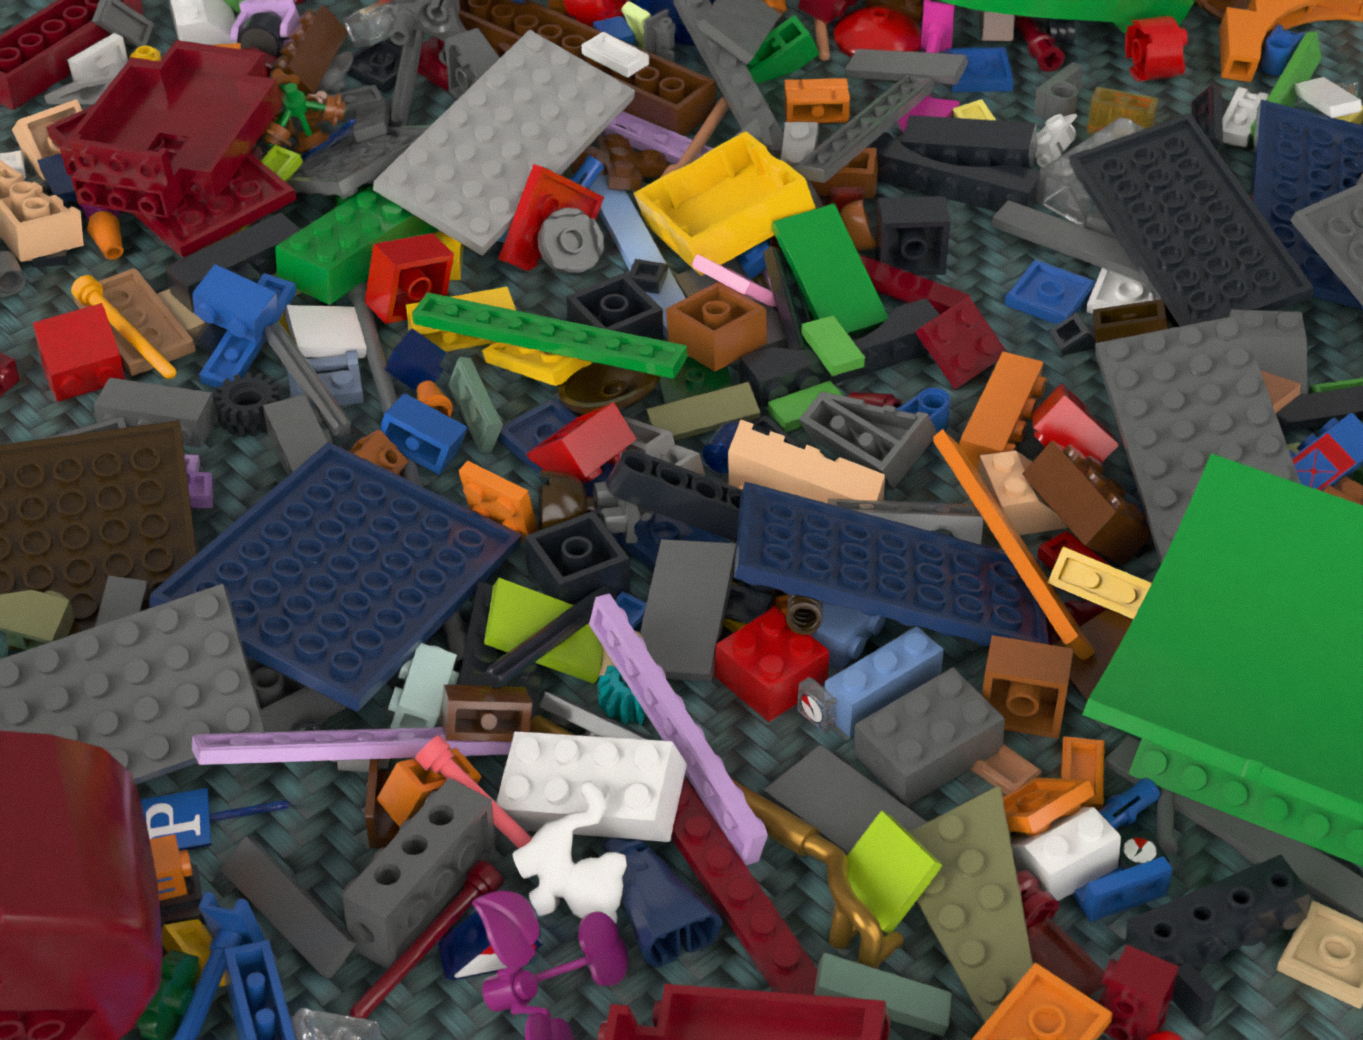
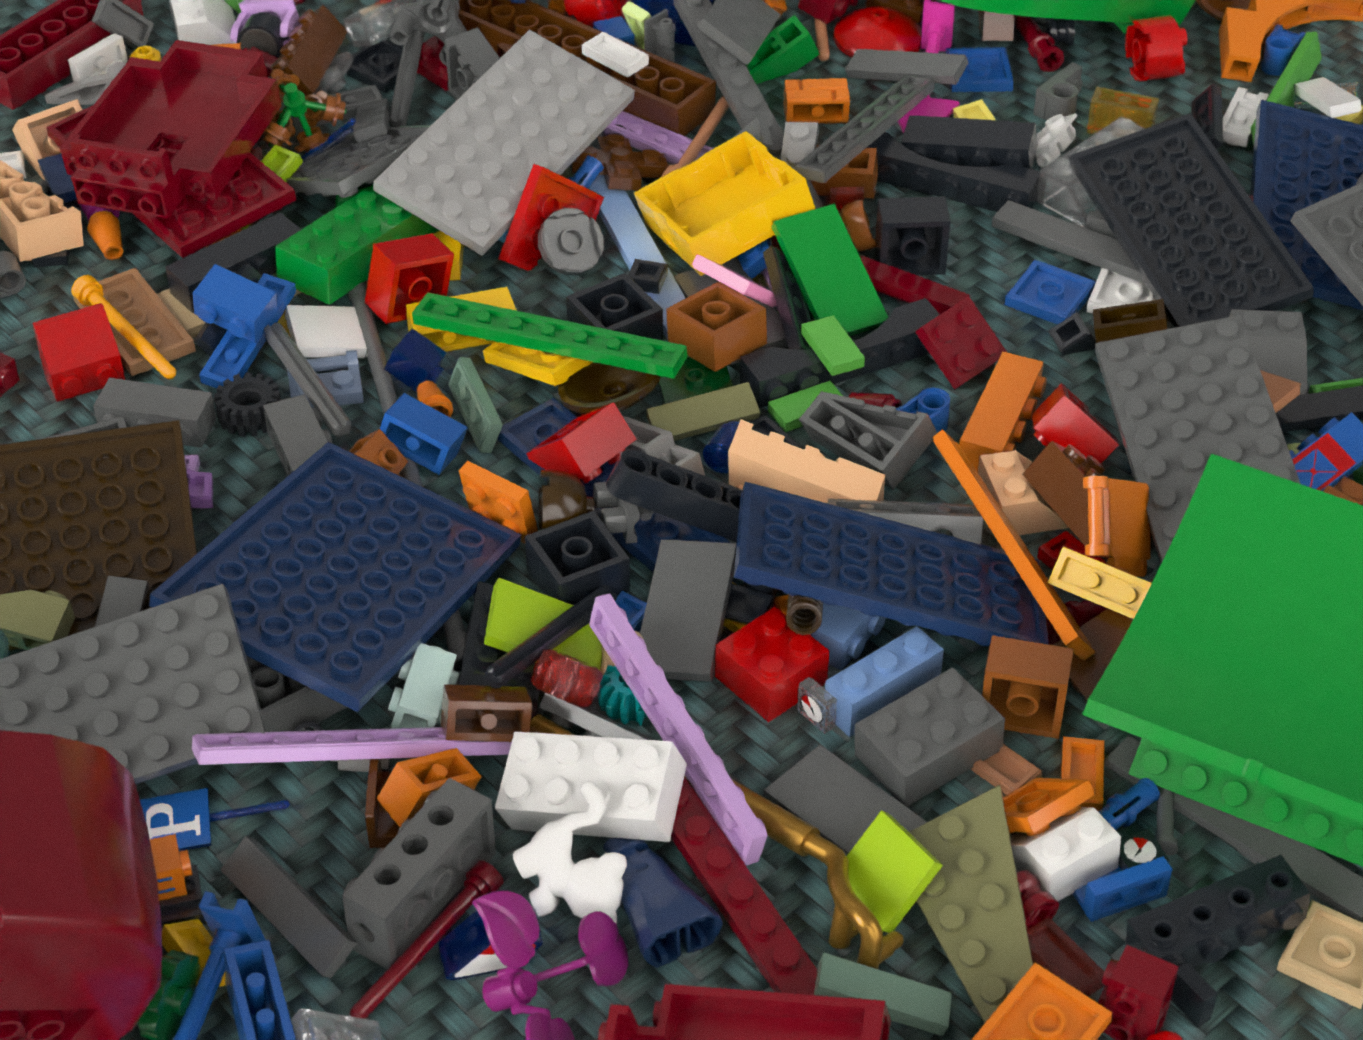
(438, 758): coral piece -> none
(566, 678): none -> clear red gear
(1118, 523): none -> orange piece

